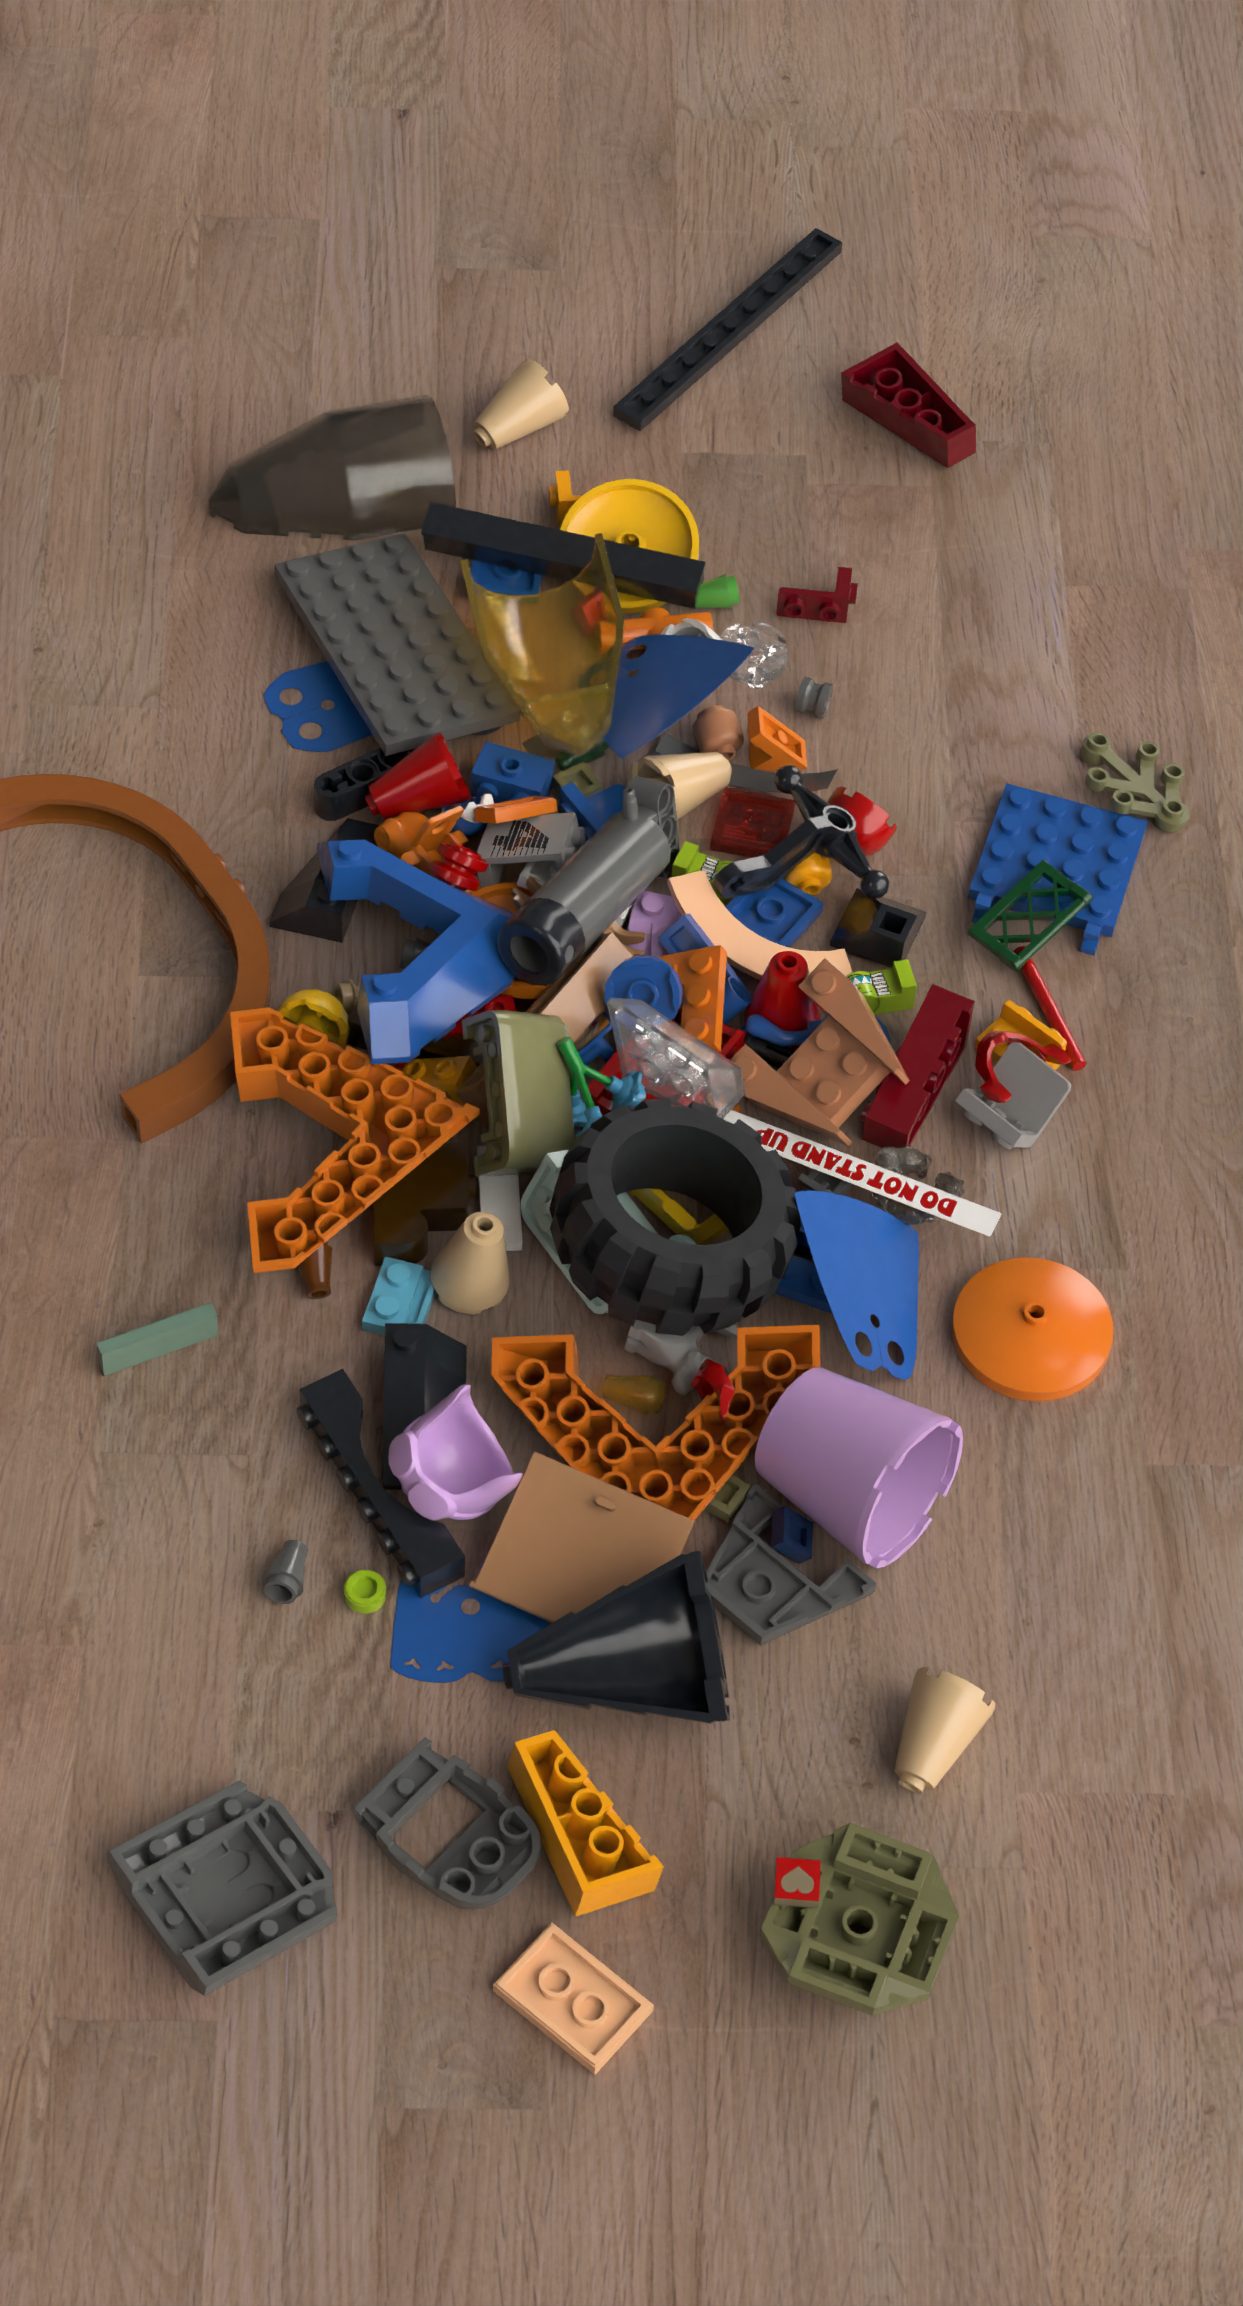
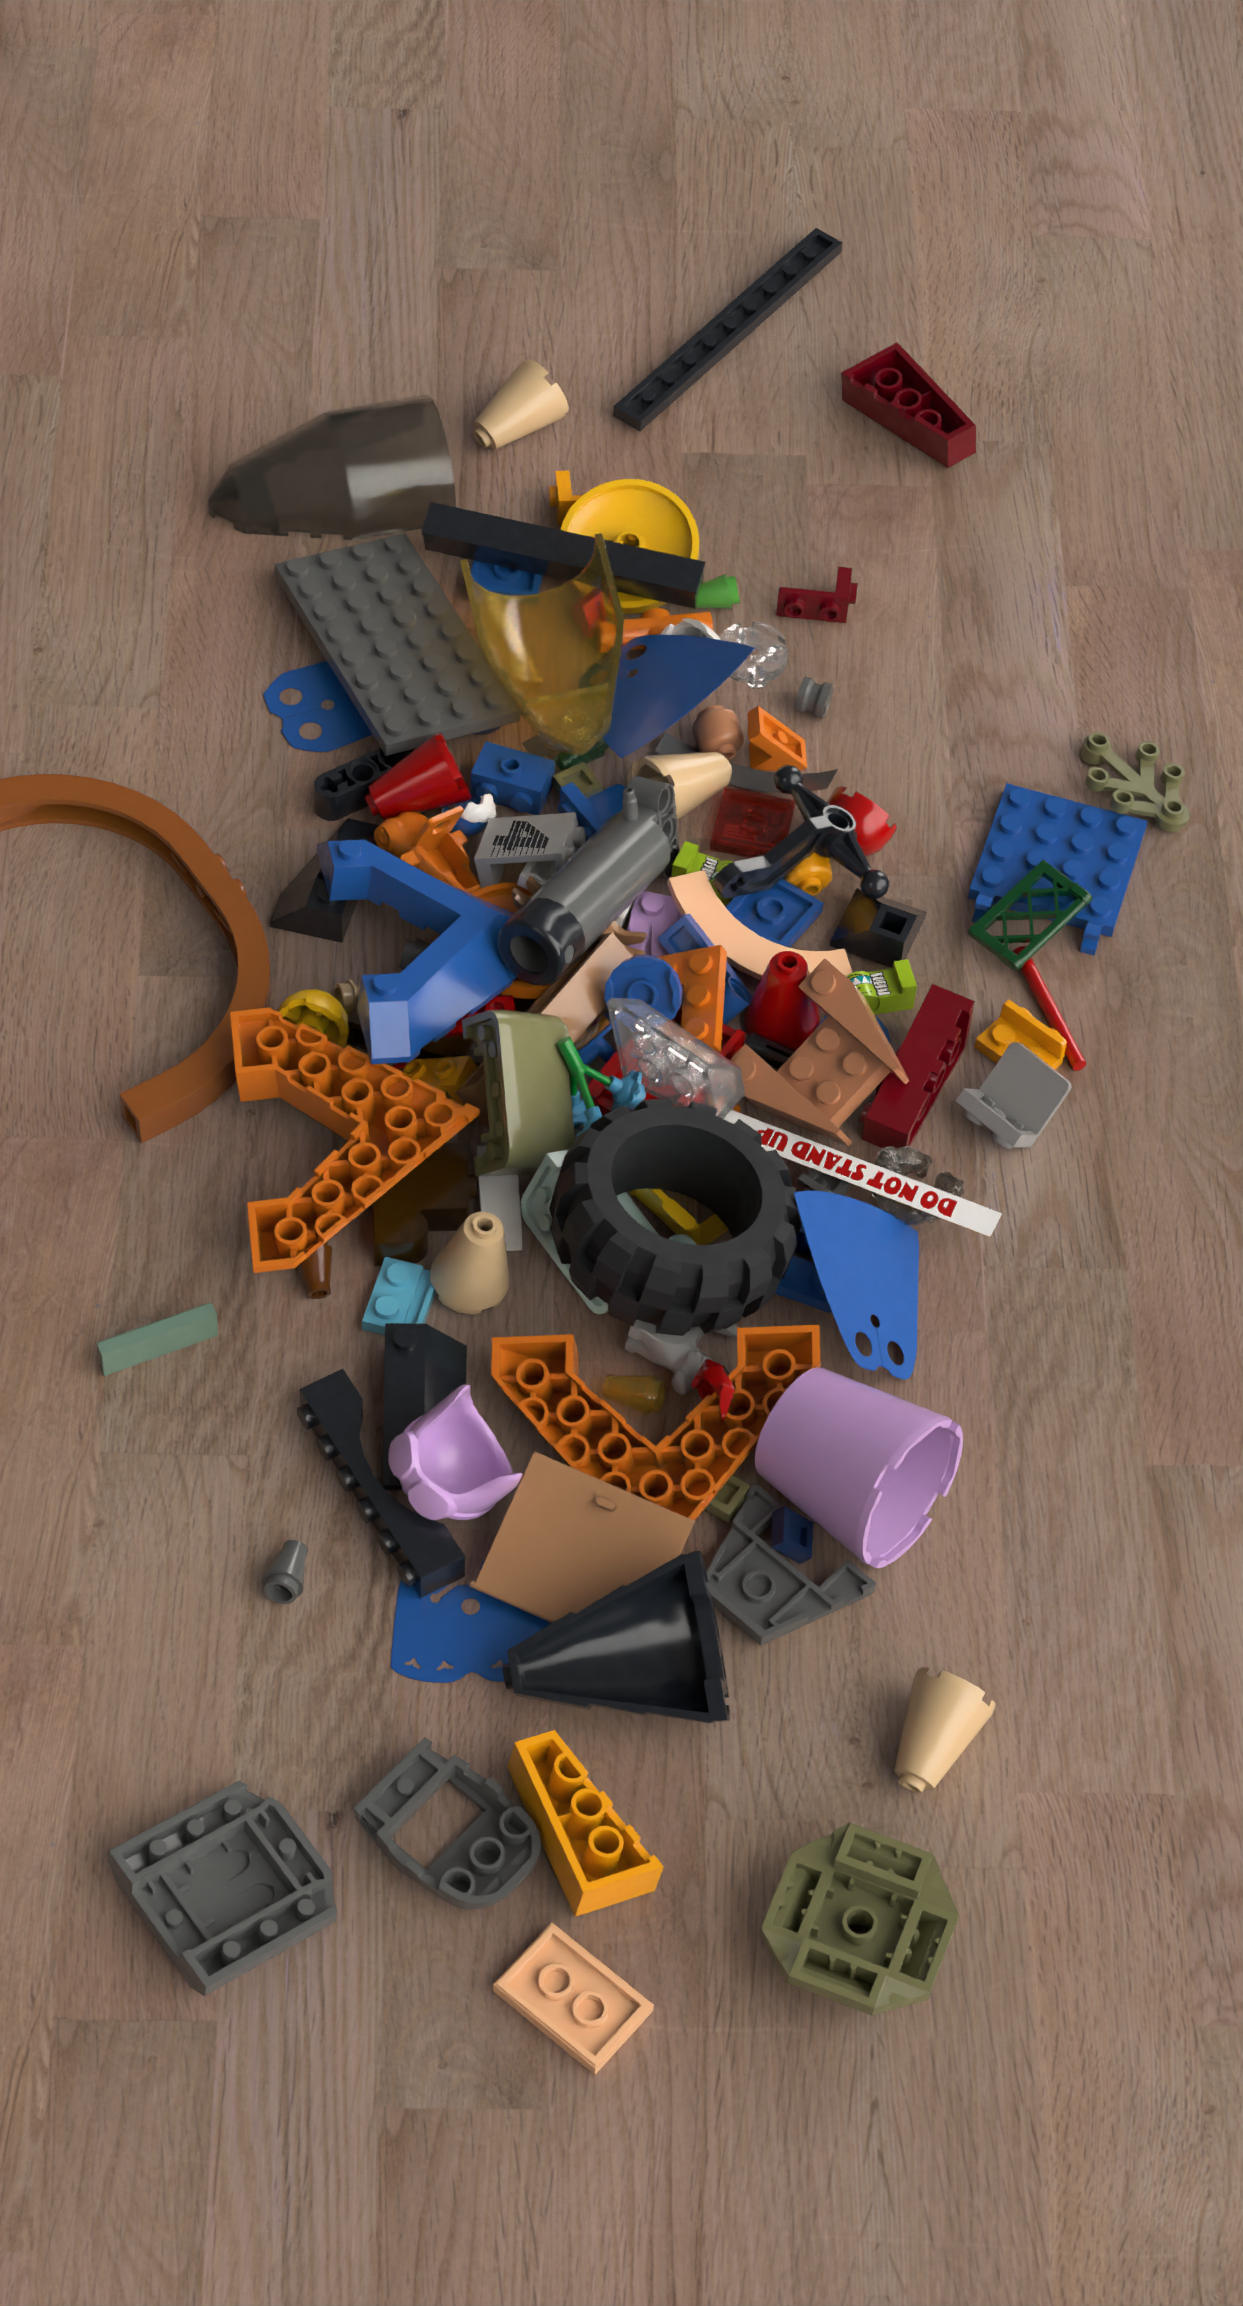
(364, 1591): lime tile -> none
(458, 866): red wheel -> none
(515, 809): orange tile -> none
(766, 1030): blue piece -> none
(797, 1882): tile -> none
(992, 1088): red helmet -> none
(1032, 1329): orange dish -> none

